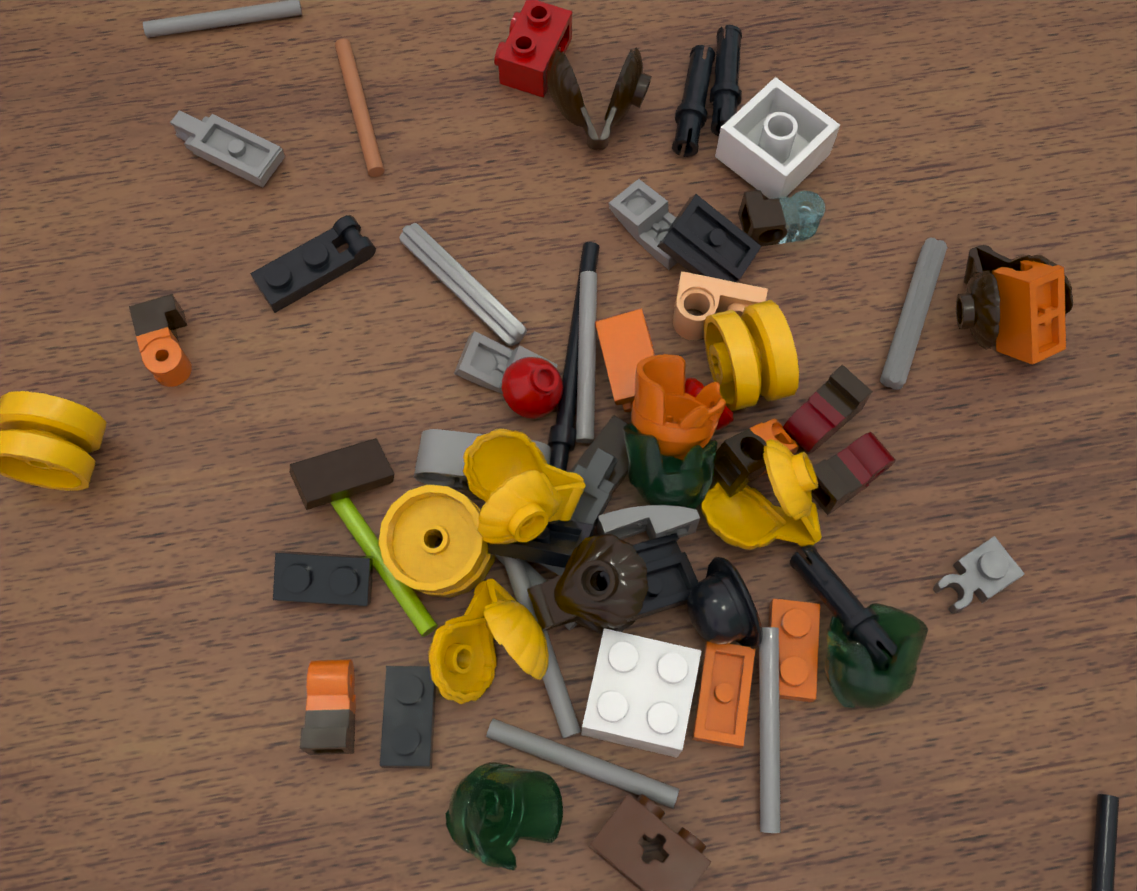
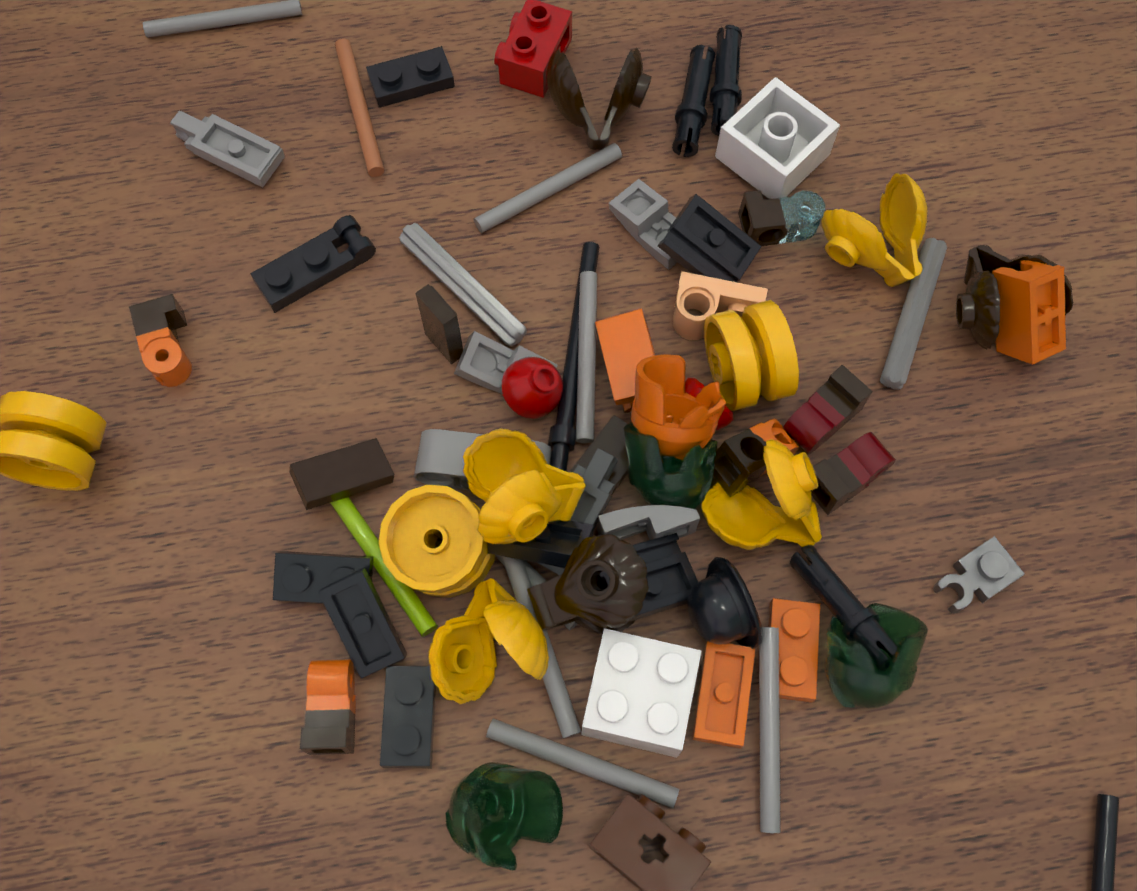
(362, 623): none -> black plate
(410, 76): none -> black plate
(440, 323): none -> dark brown tile
(547, 188): none -> light grey bar
(903, 225): none -> yellow animal

